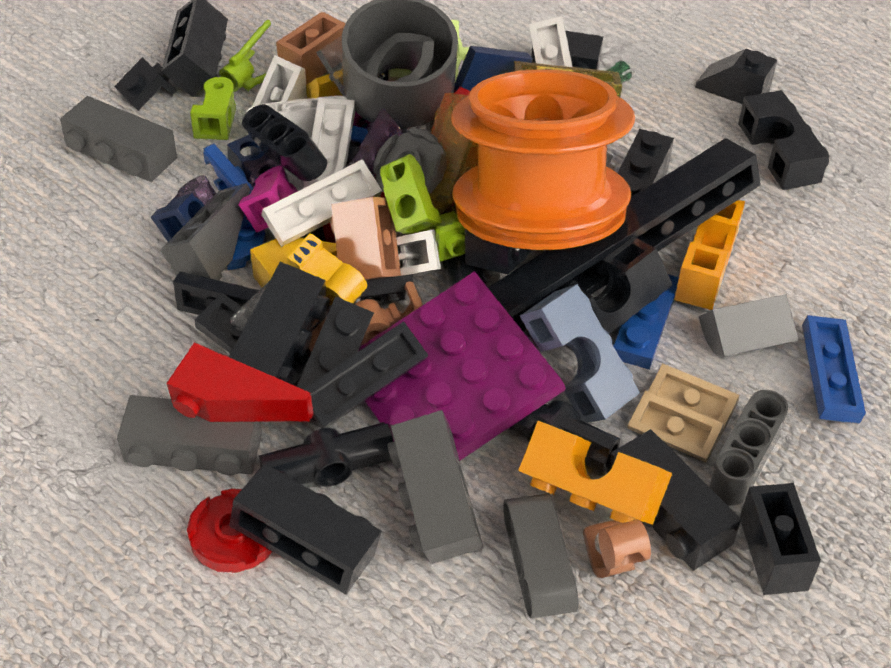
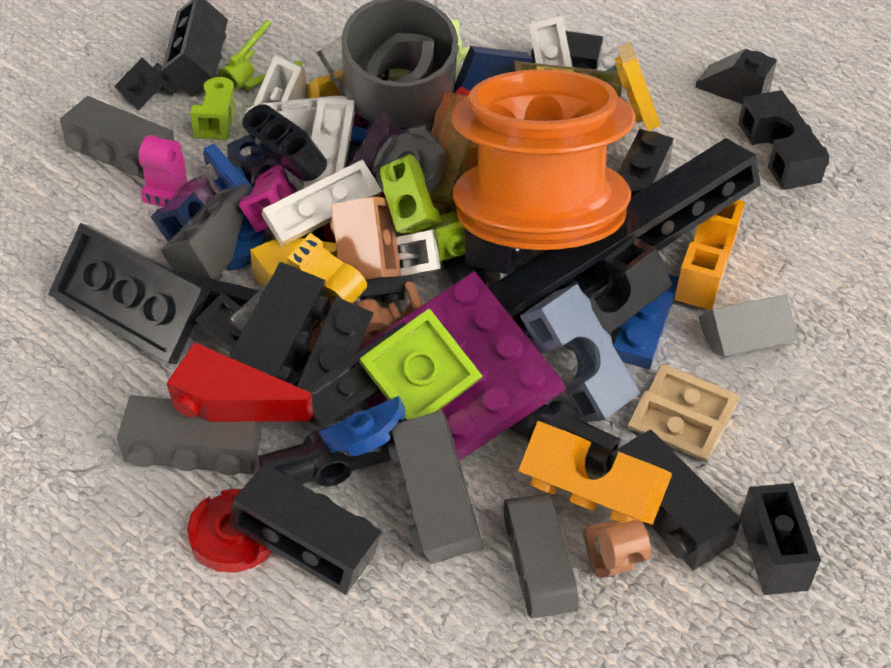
(128, 293): none -> black plate
(162, 170): none -> dark pink leg
(303, 43): nougat brick -> none
(364, 429): none -> blue plate
(421, 366): none -> lime plate
(638, 95): none -> yellow plate
(748, 446): dark grey beam -> none
(833, 369): blue plate -> none

